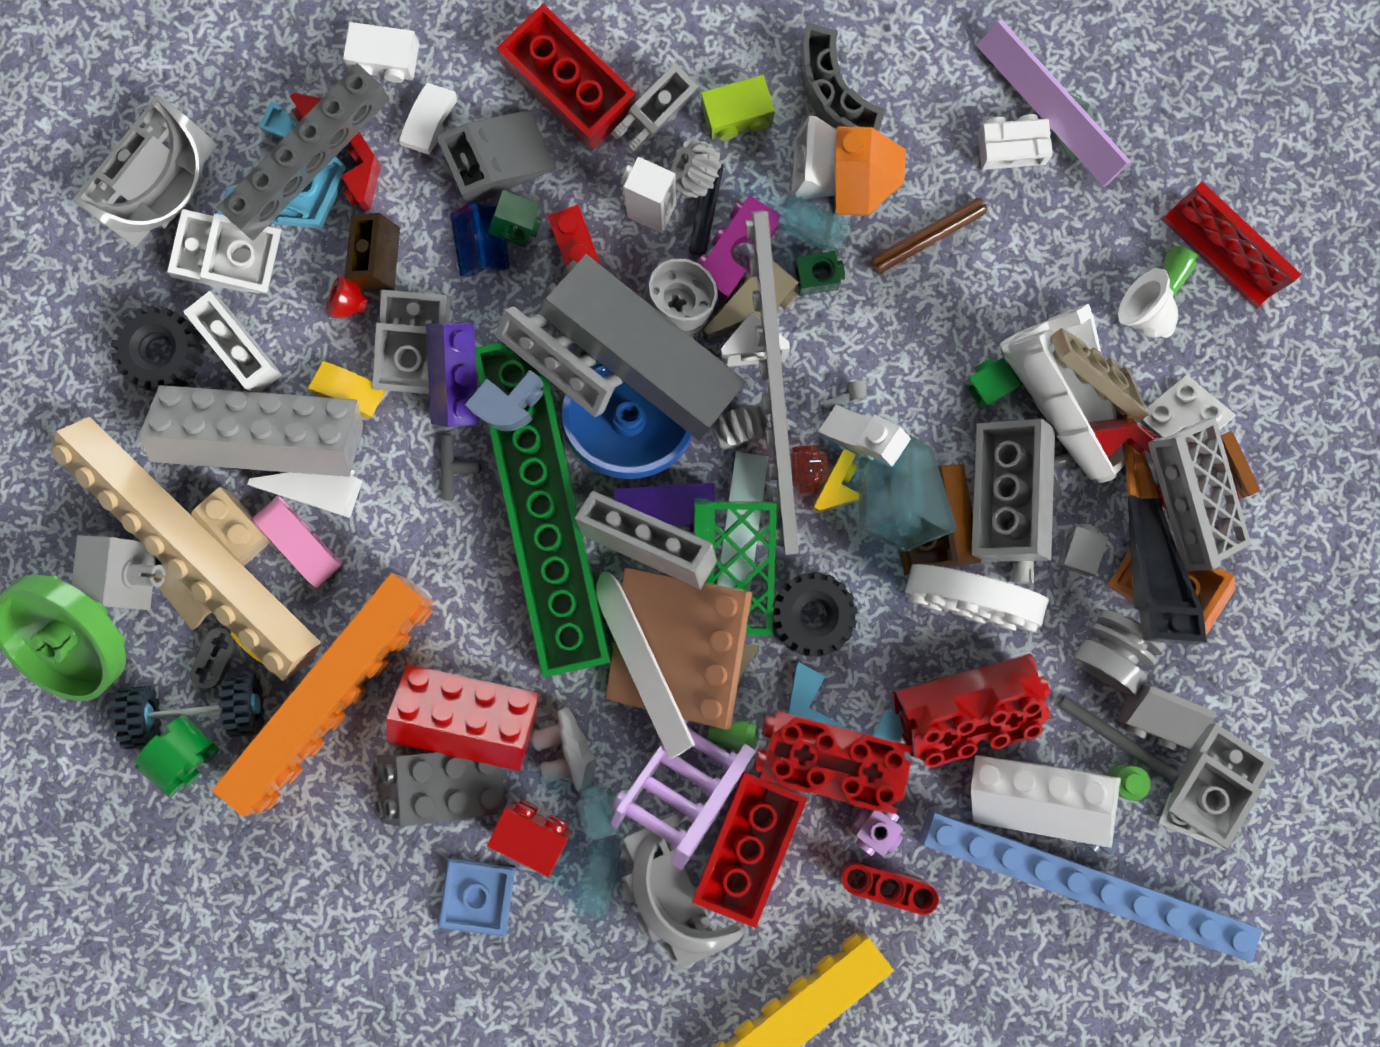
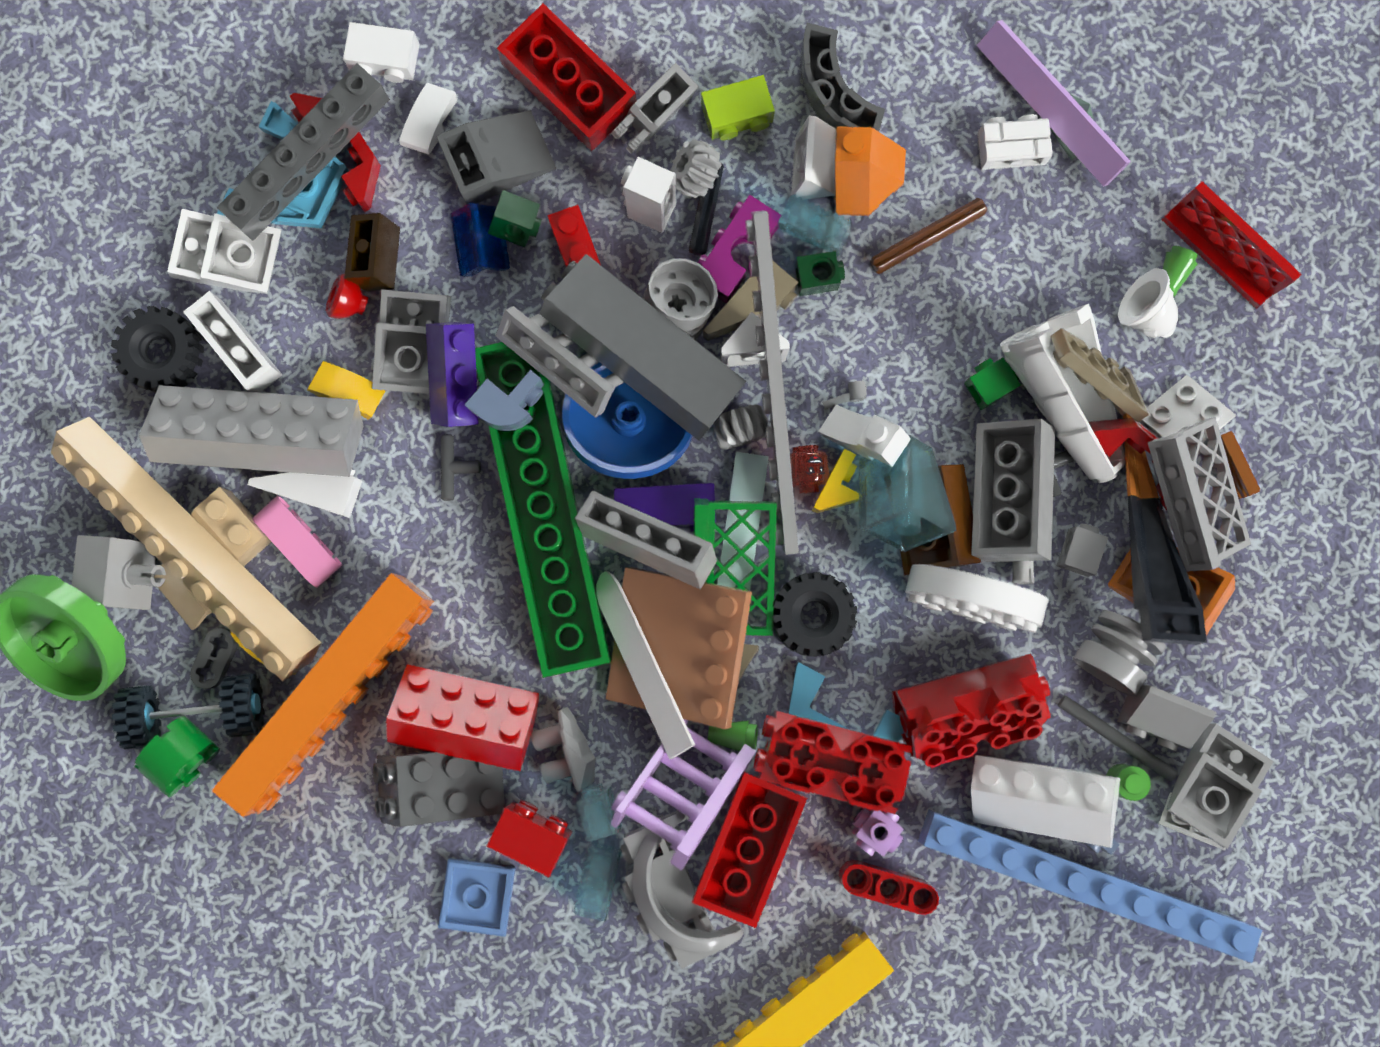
(148, 174): light grey piece -> none

